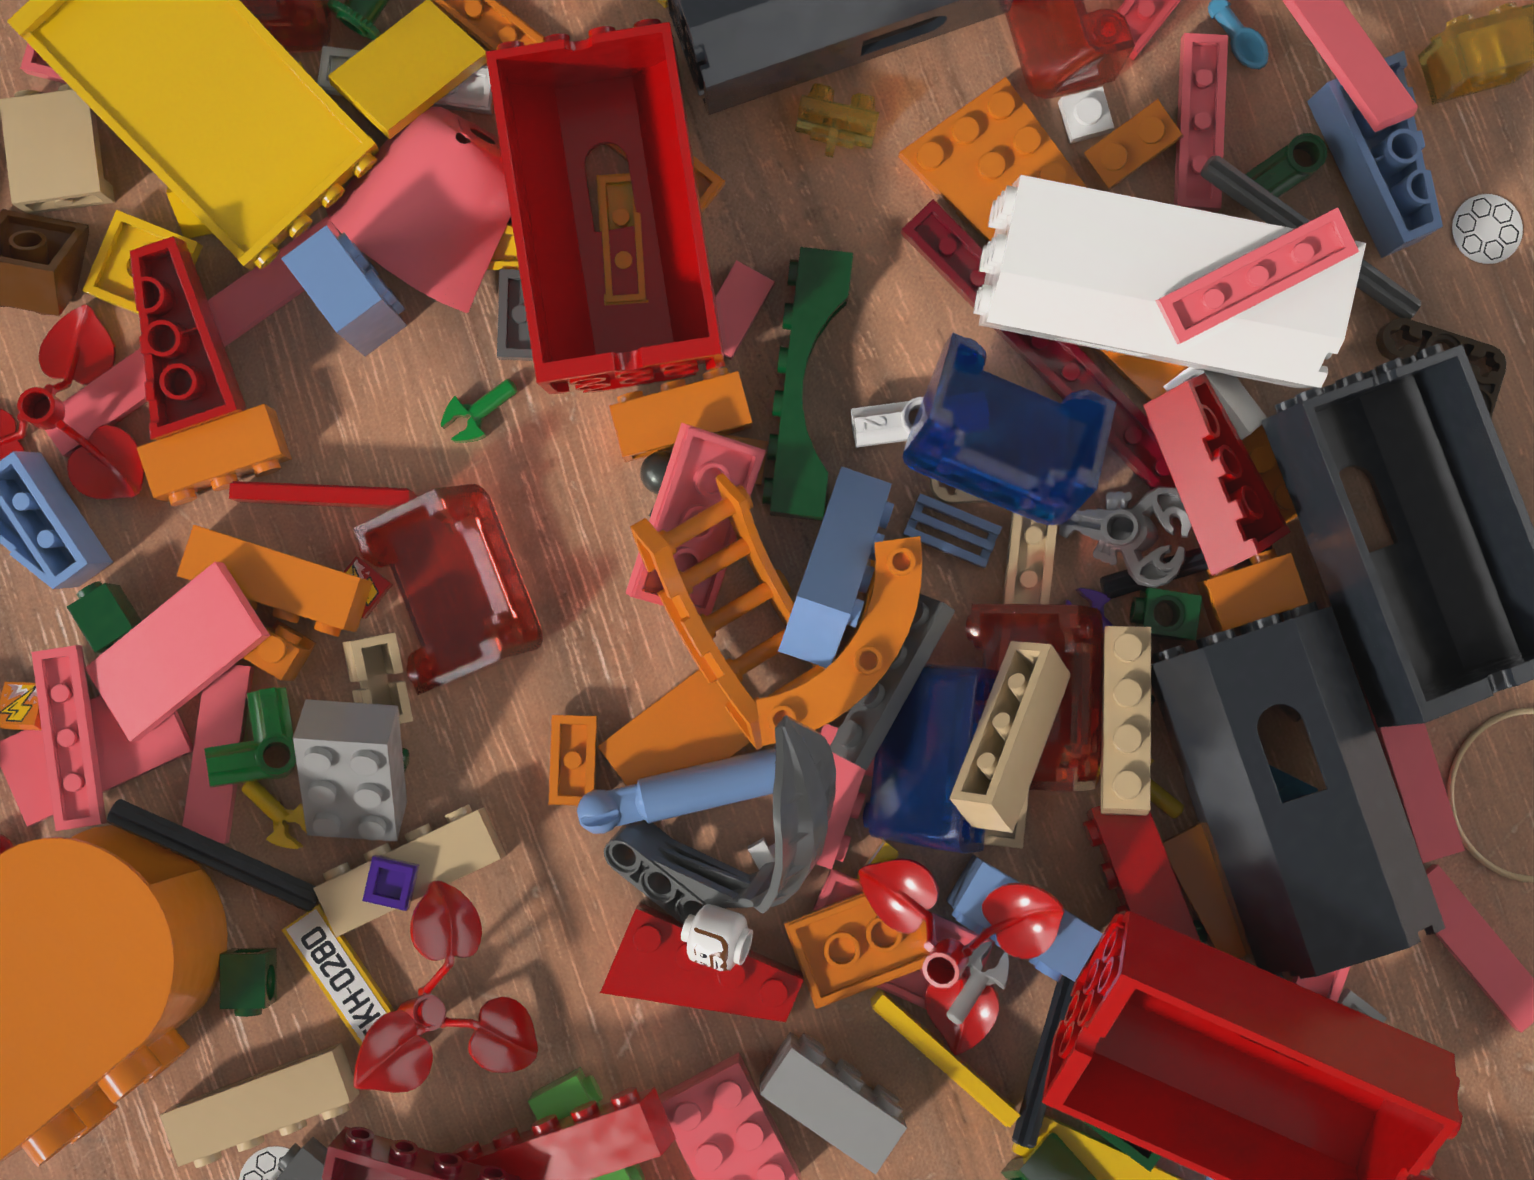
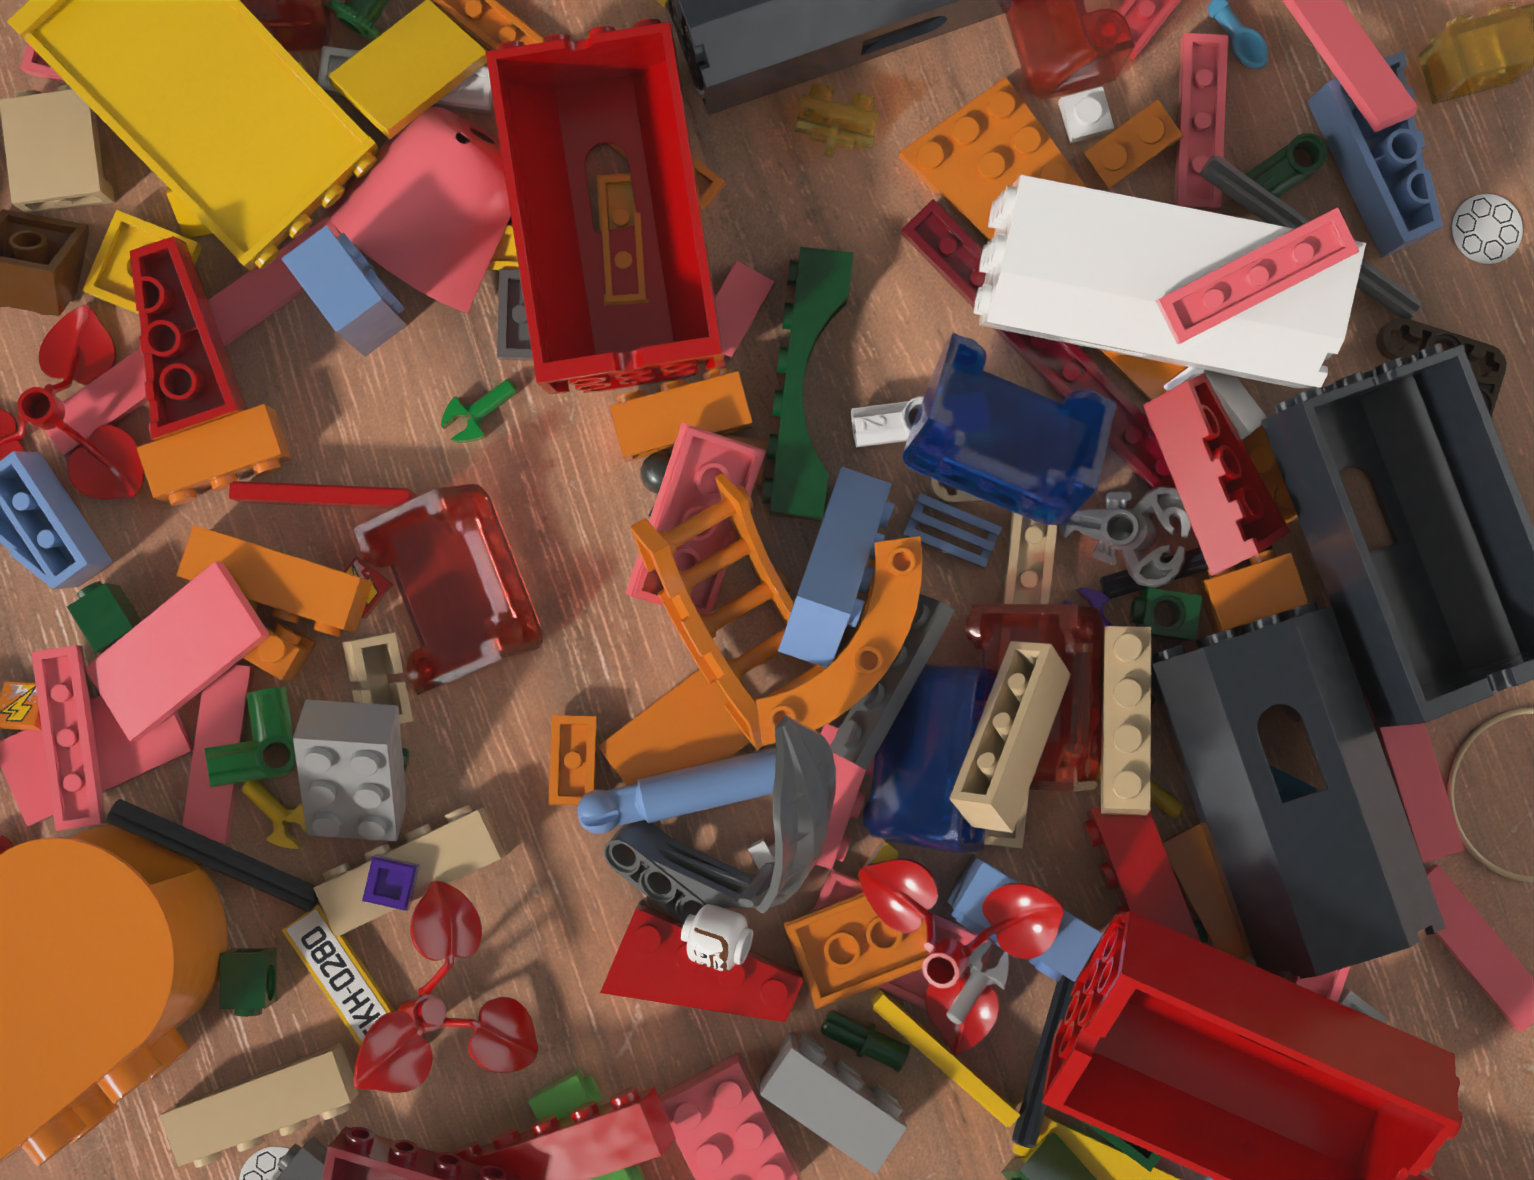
(865, 1040): none -> dark green axle

